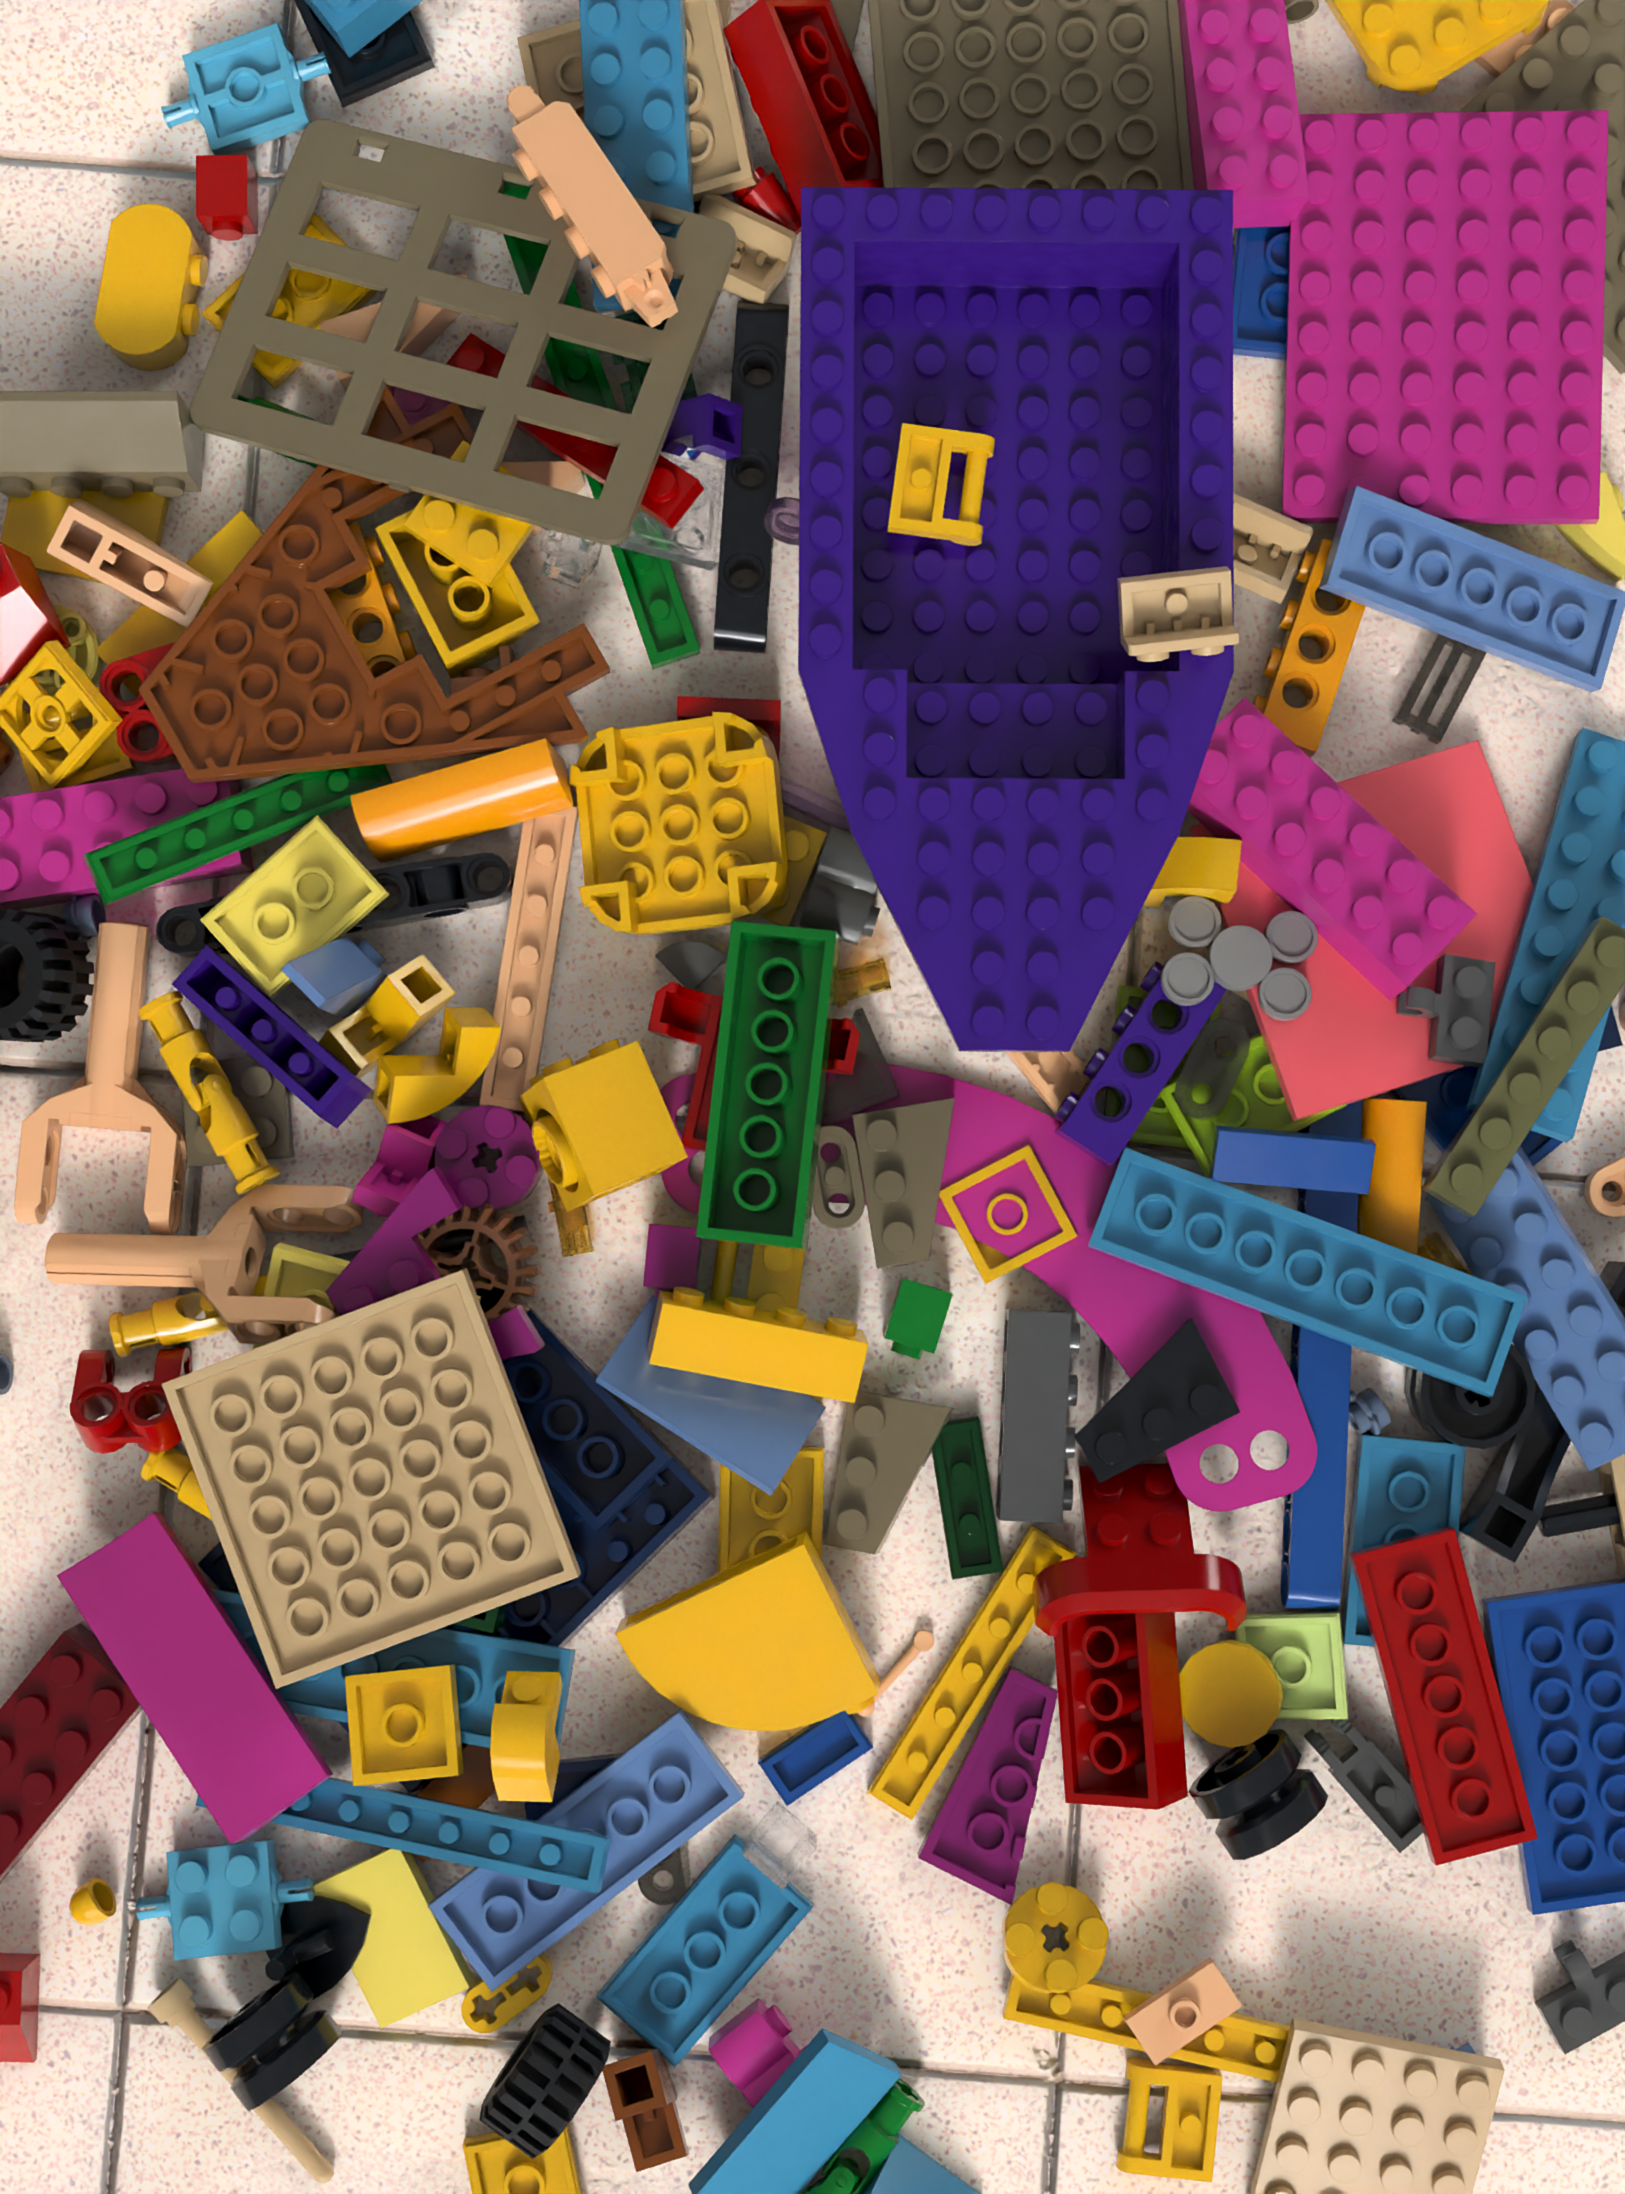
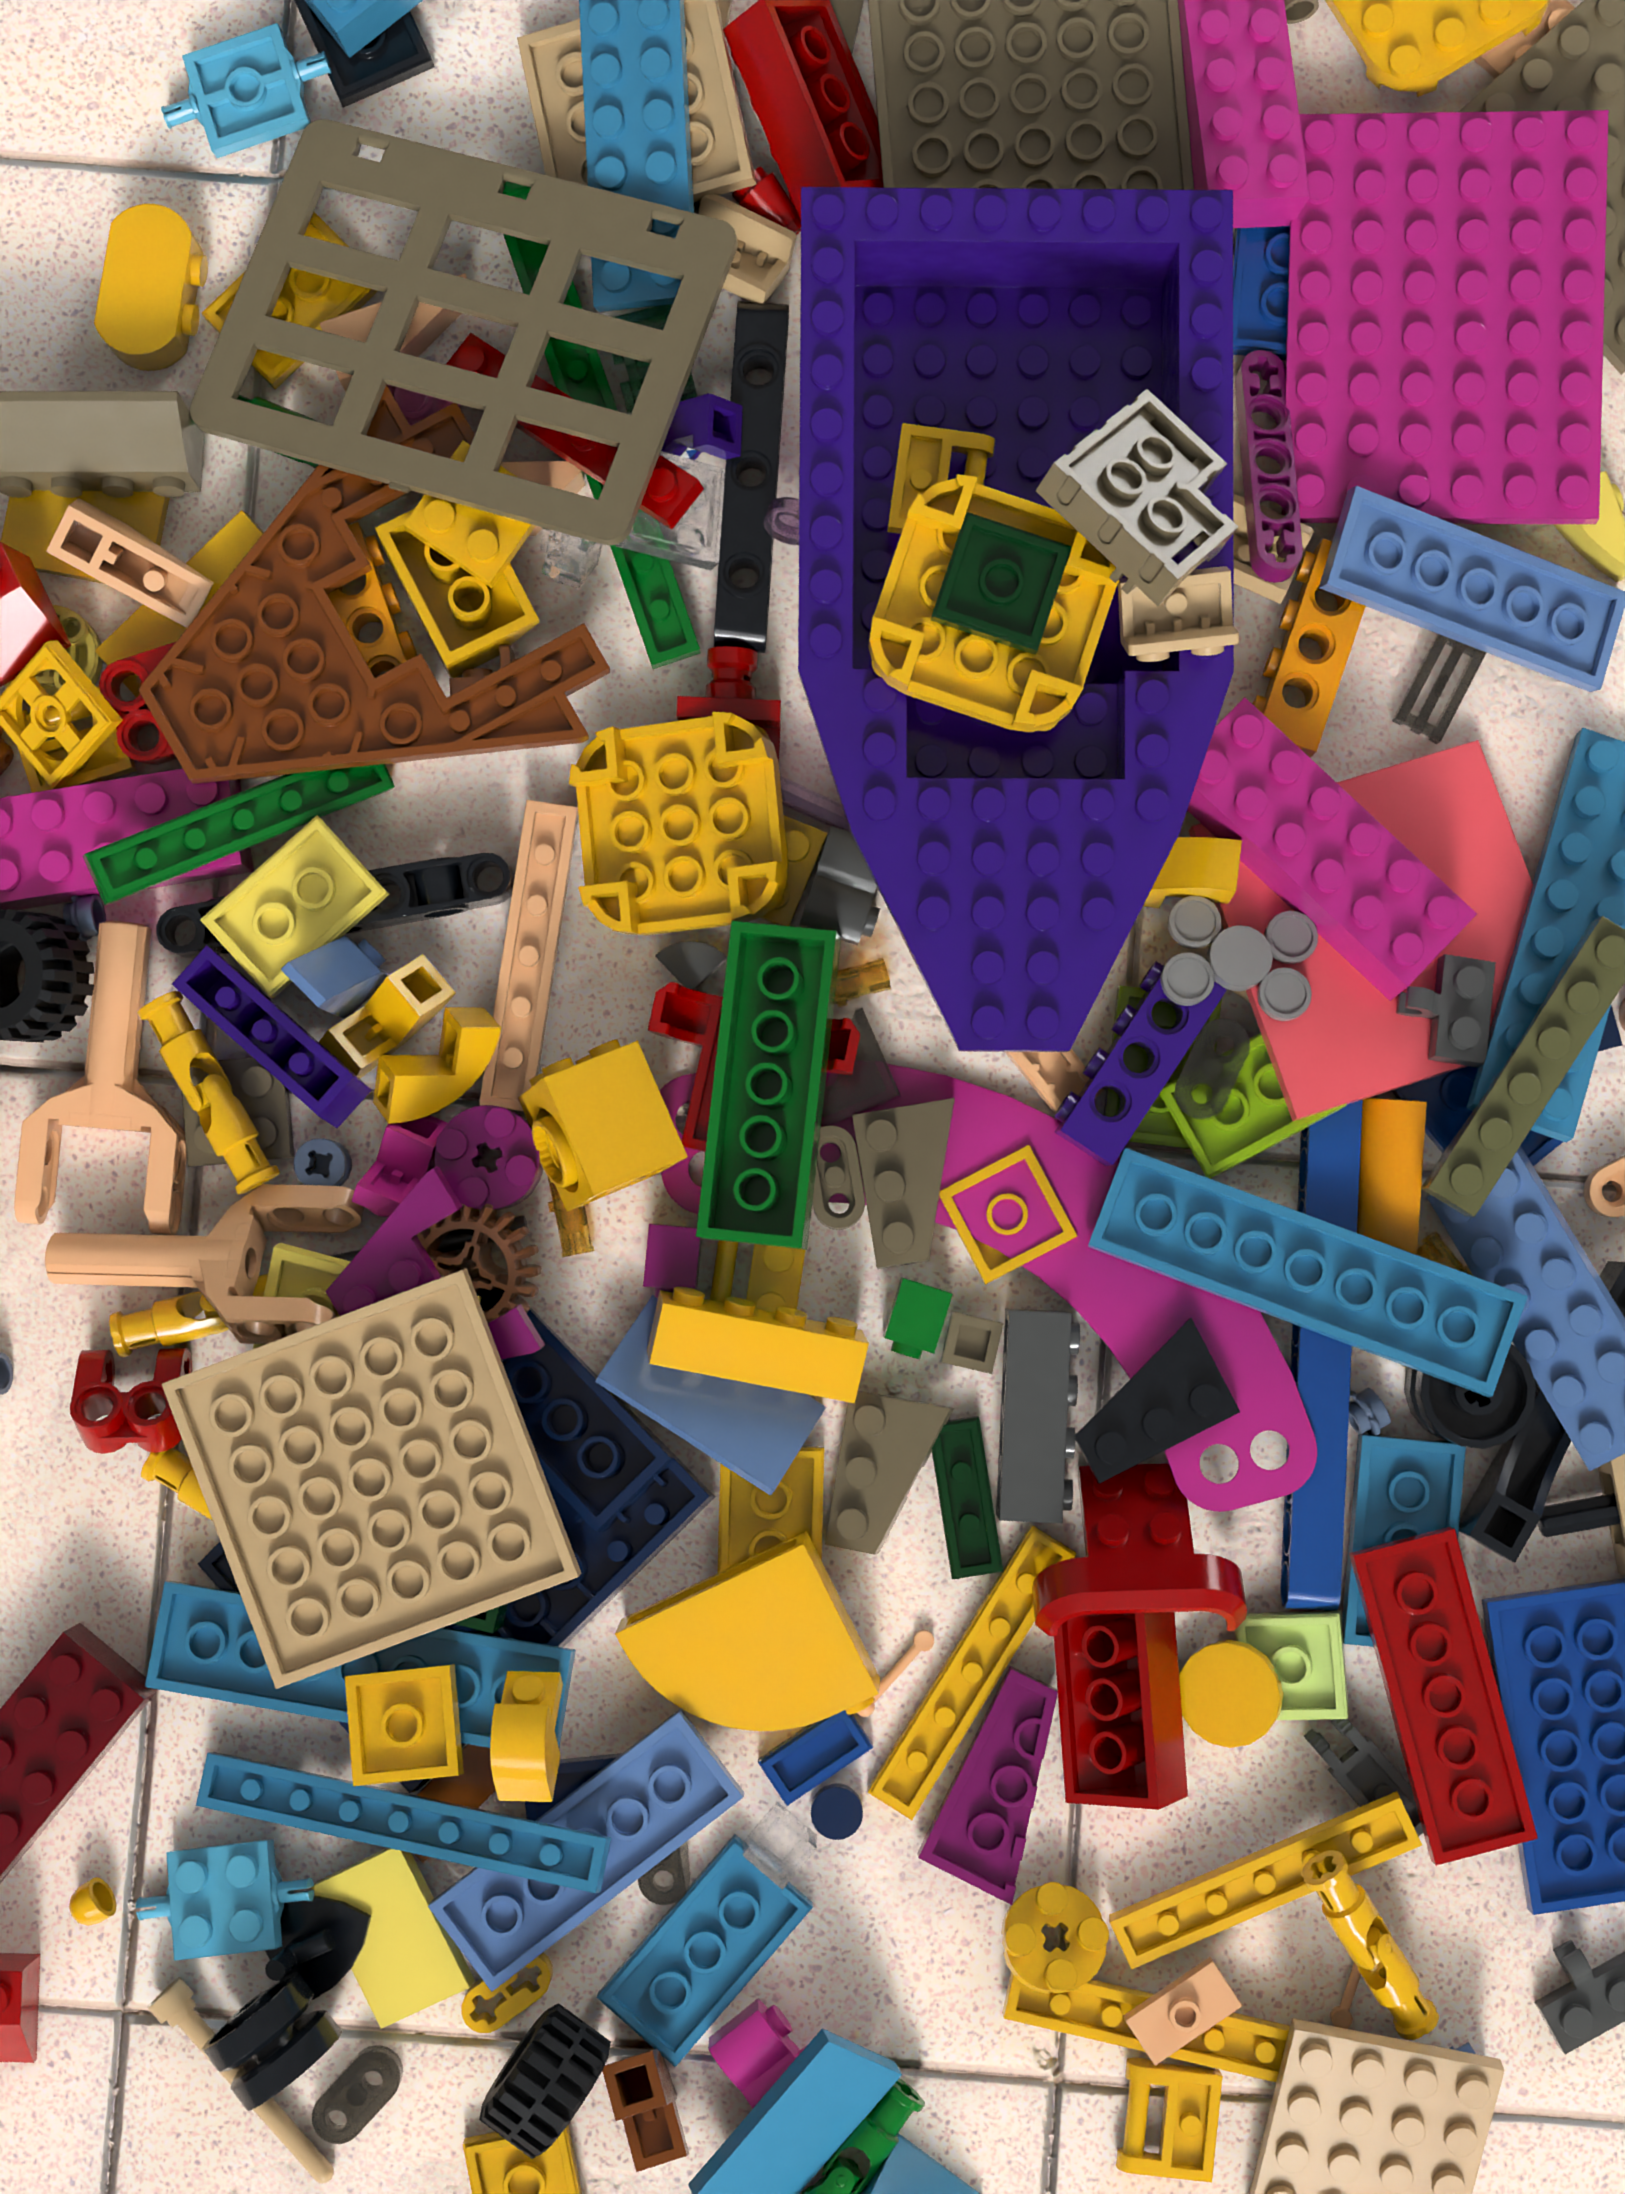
(195, 1677): dark pink arch -> none
(226, 196): red brick -> none
(336, 1166): none -> sand blue wheel
(355, 2096): none -> clear smoke plate
(462, 800): light orange brick -> none
(593, 203): light nougat hinge -> none
(731, 672): none -> red wheel
(836, 1811): none -> dark blue tile
(968, 670): none -> yellow plate
(971, 1342): none -> dark tan plate
(1001, 583): none -> dark green tile
(1142, 496): none -> dark tan piece
(1258, 1795): black wheel -> none
(1260, 485): none -> magenta beam
(1260, 1881): none -> yellow plate
(1292, 1159): blue tile -> none
(1340, 2015): none -> light nougat hinge
(1370, 1944): none -> yellow piece

